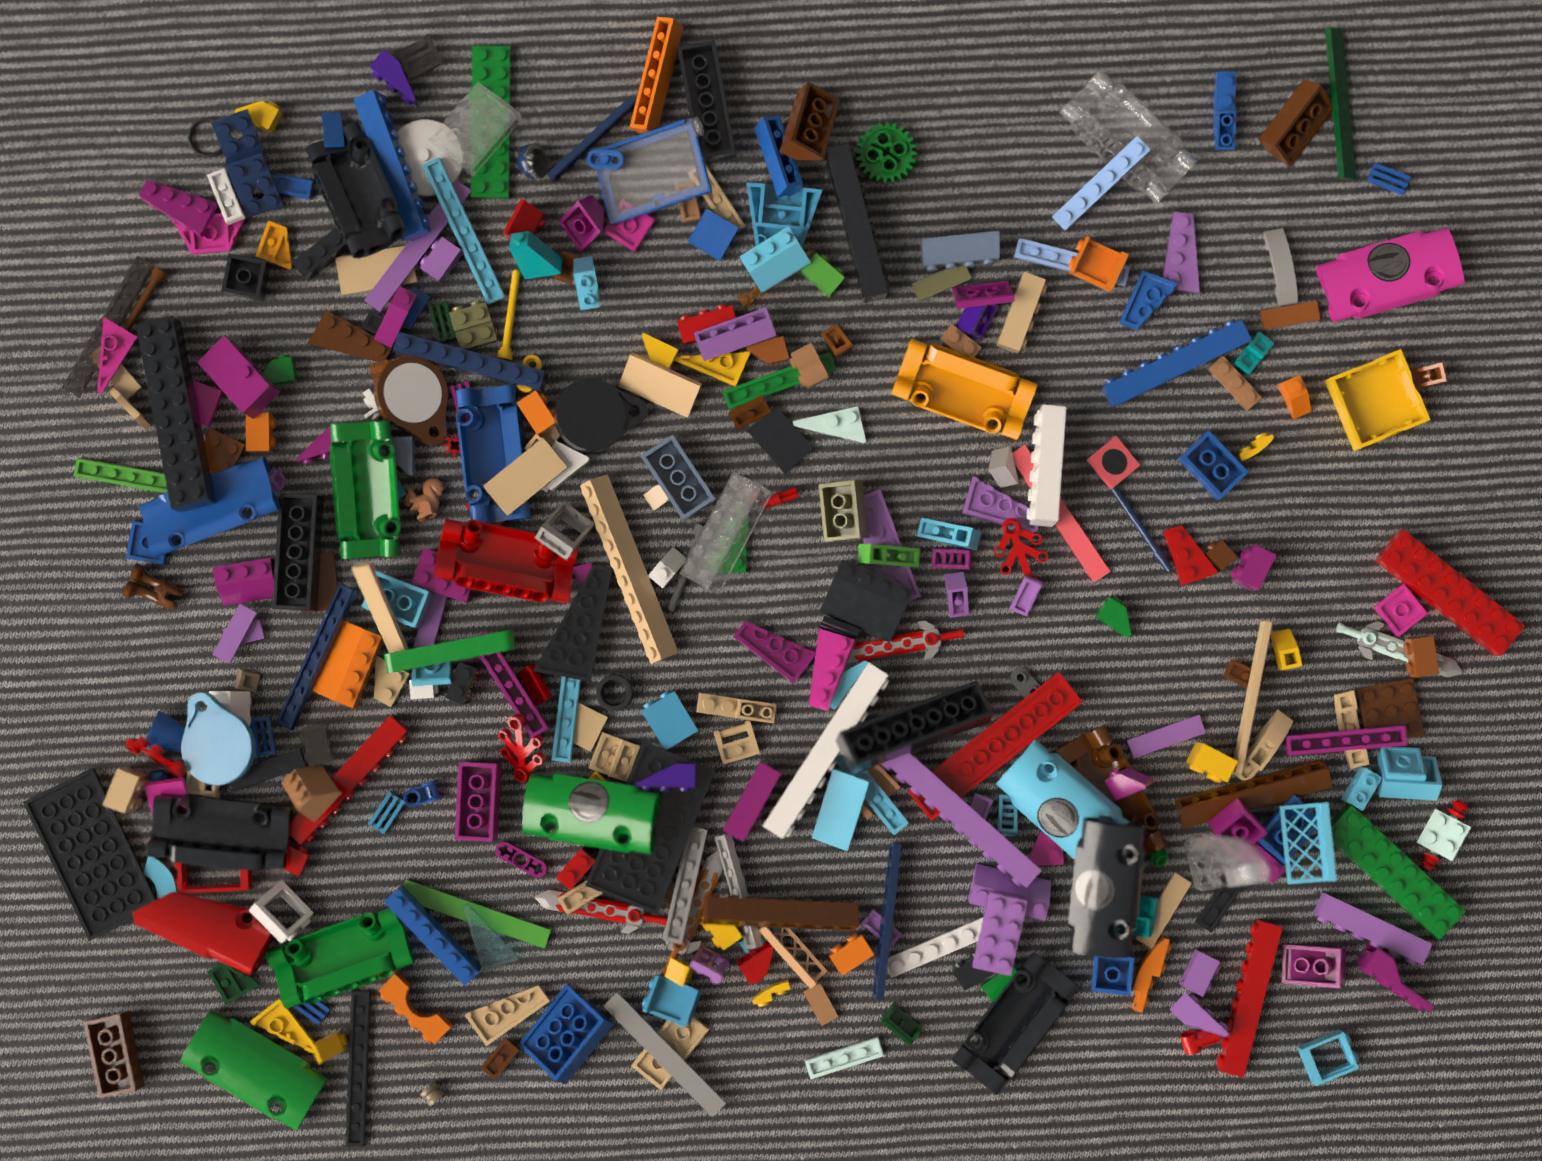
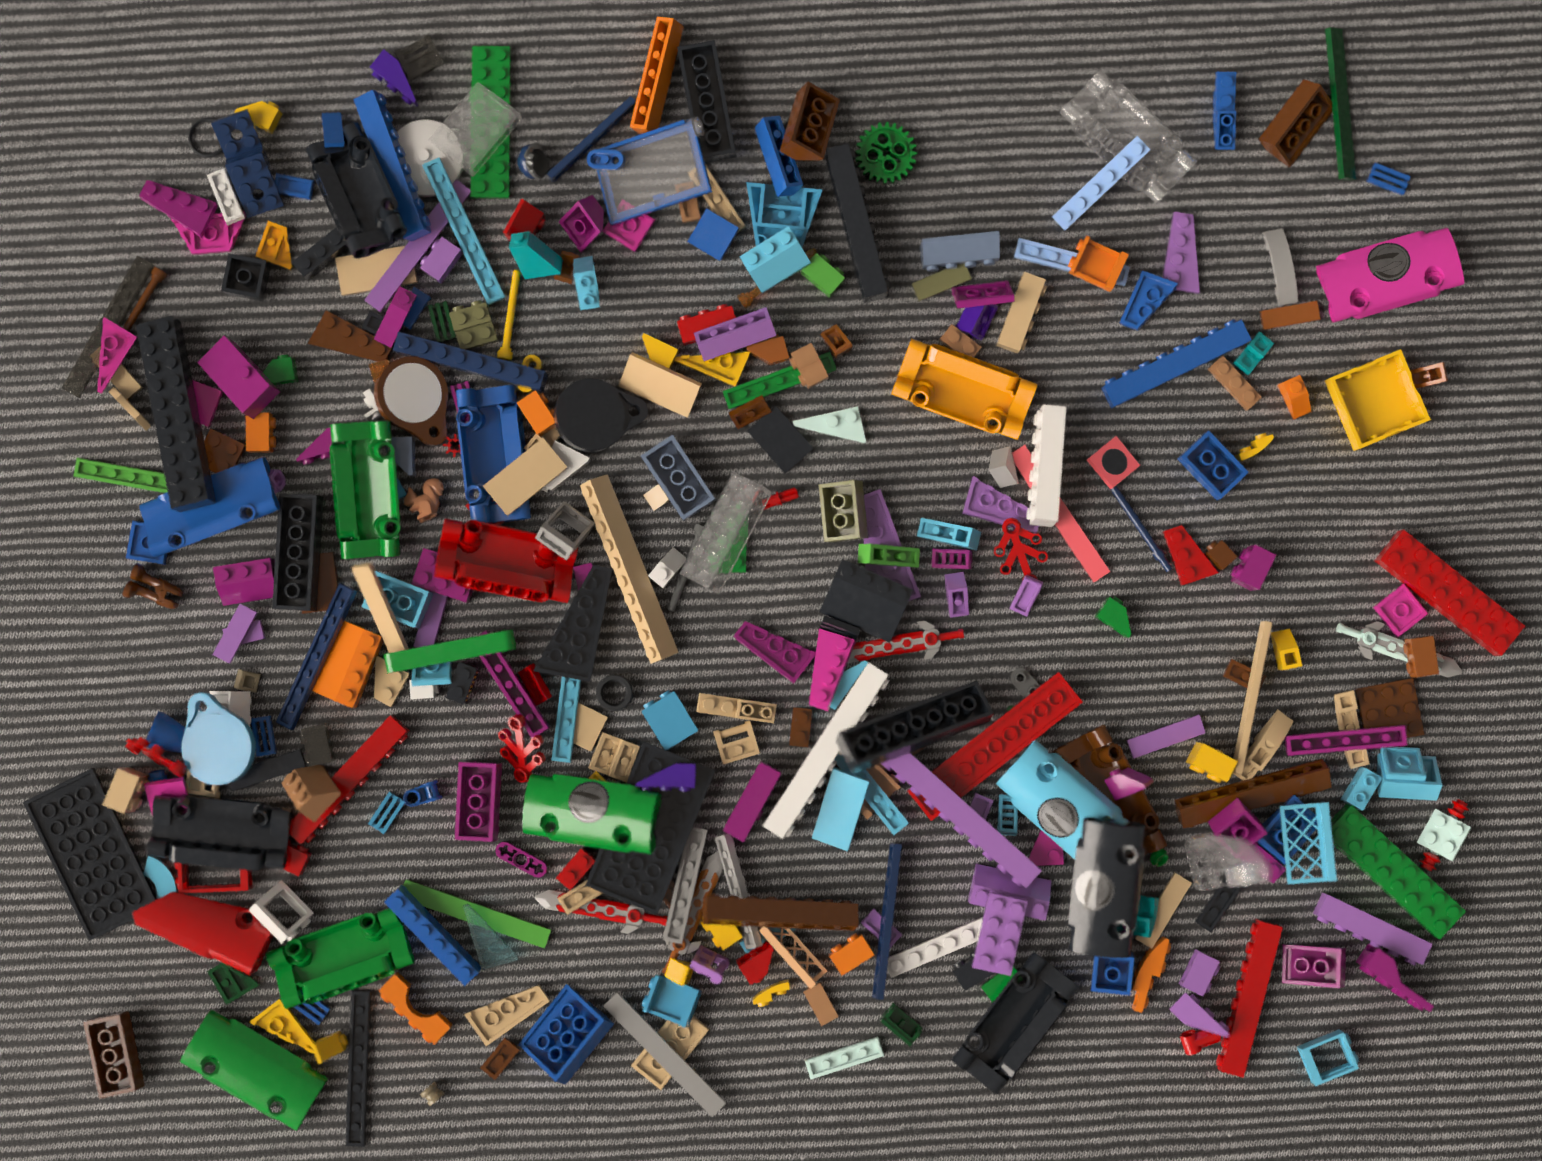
(800, 727): none -> reddish brown plate

